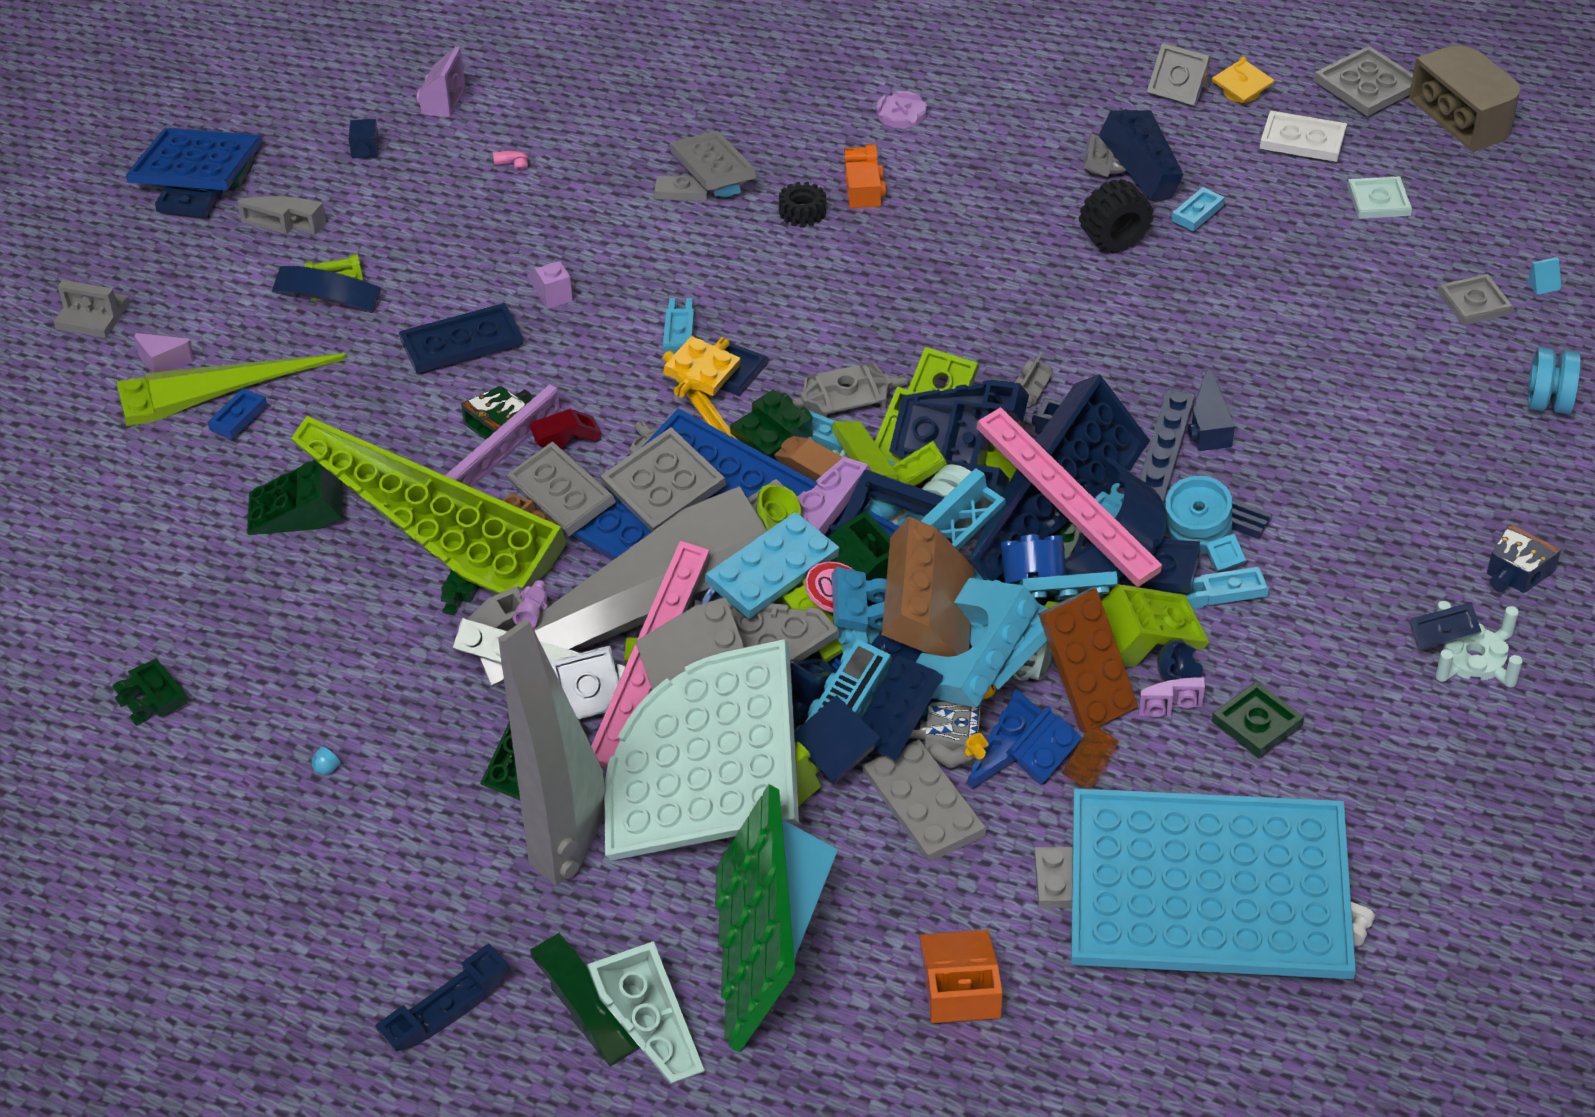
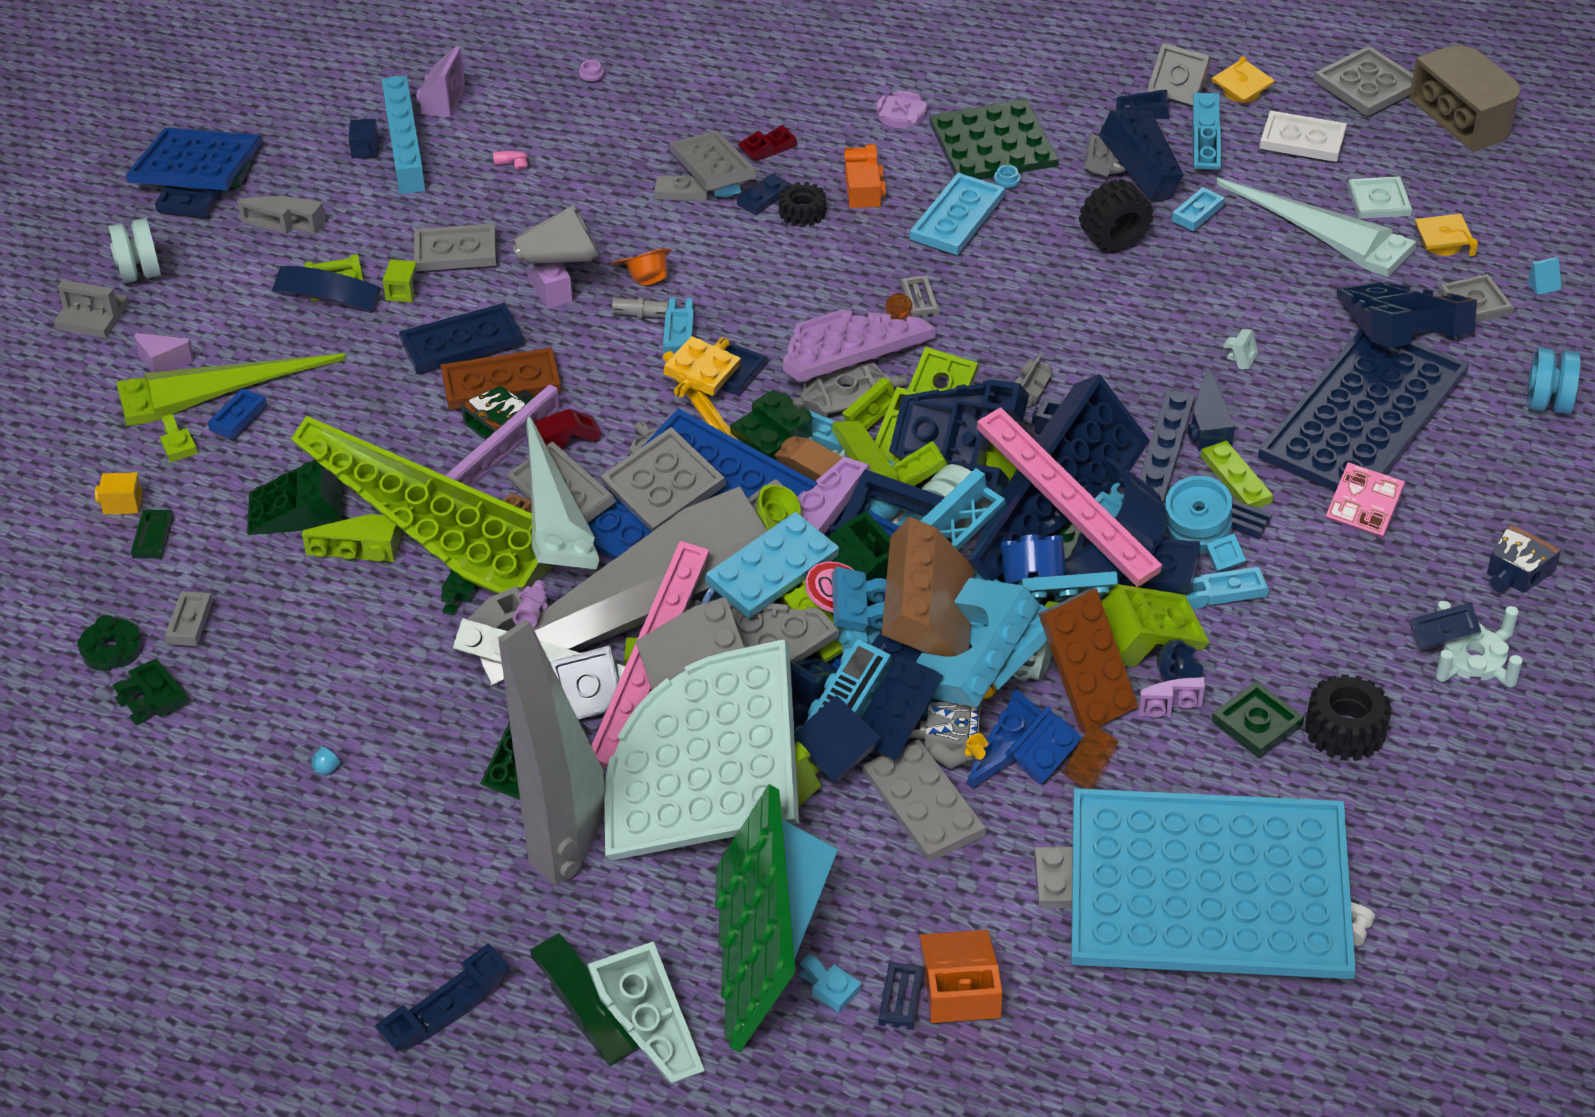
(106, 630): none -> dark green plate
(119, 493): none -> yellow brick
(133, 251): none -> light aqua wheel
(152, 534): none -> dark green tile
(176, 442): none -> lime plate
(188, 618): none -> light grey plate
(359, 537): none -> lime slope
(398, 280): none -> lime panel
(403, 135): none -> medium azure brick
(455, 247): none -> light grey plate
(513, 371): none -> dark orange plate
(557, 240): none -> light grey windscreen
(558, 525): none -> light aqua plate
(591, 70): none -> lavender plate
(639, 307): none -> light grey pin
(647, 267): none -> orange piece
(761, 147): none -> dark red slope
(762, 194): none -> dark blue plate
(831, 986): none -> medium azure plate
(845, 340): none -> lavender plate
(871, 404): none -> lime plate
(897, 1018): none -> dark blue tile
(898, 305): none -> clear orange plate
(922, 310): none -> light grey tile
(957, 213): none -> medium azure plate
(993, 136): none -> dark green plate
(1007, 176): none -> medium azure plate
(1155, 101): none -> dark blue slope
(1206, 131): none -> medium azure slope
(1236, 475): none -> lime plate
(1243, 348): none -> light aqua tile
(1346, 735): none -> black tyre
(1361, 241): none -> light aqua plate
(1363, 410): none -> dark blue plate
(1365, 500): none -> bright pink tile
(1393, 313): none -> dark blue wedge
(1445, 234): none -> yellow hat

